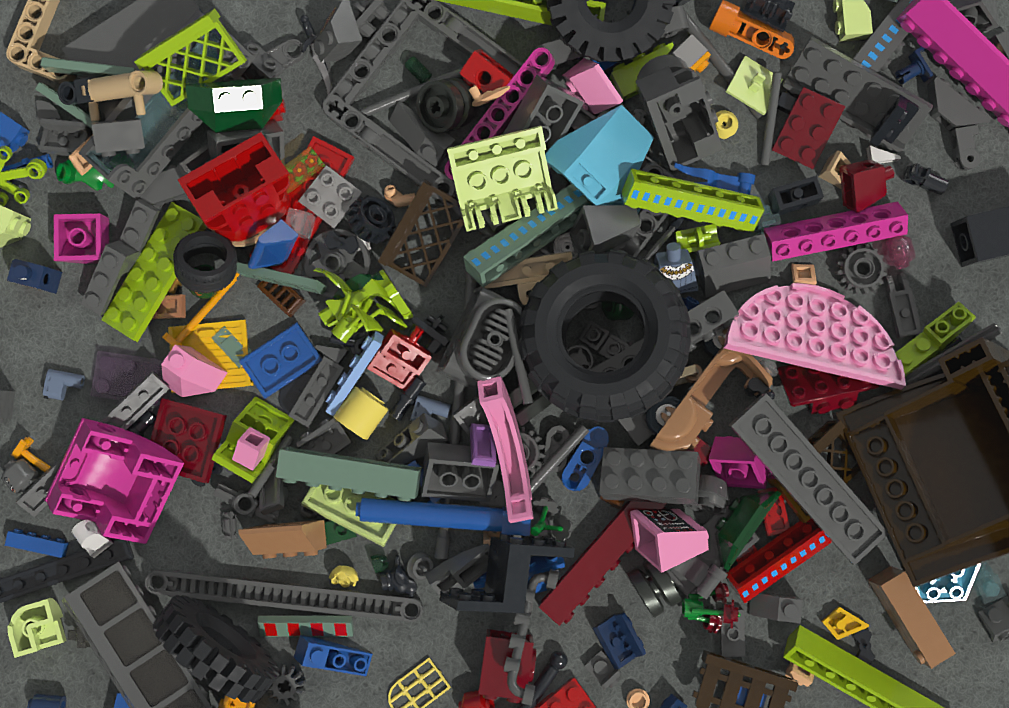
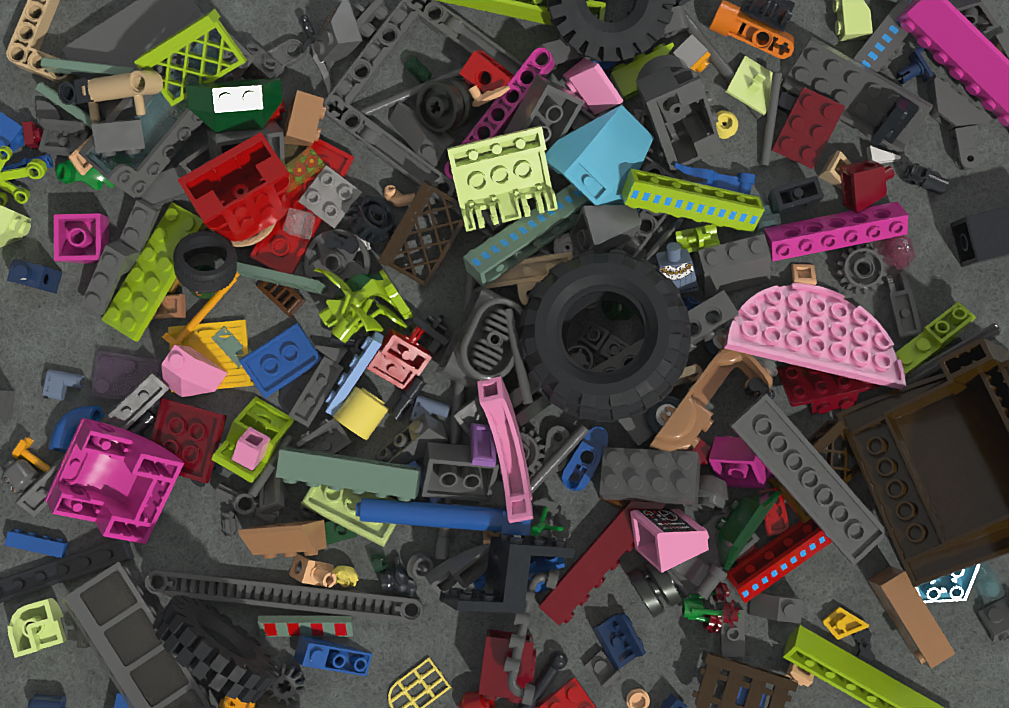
(32, 134): none -> dark red plate
(68, 423): none -> blue cylinder
(91, 538): white leg -> none
(273, 246): blue tile -> none
(303, 119): none -> medium nougat slope
(313, 572): none -> light nougat bracket

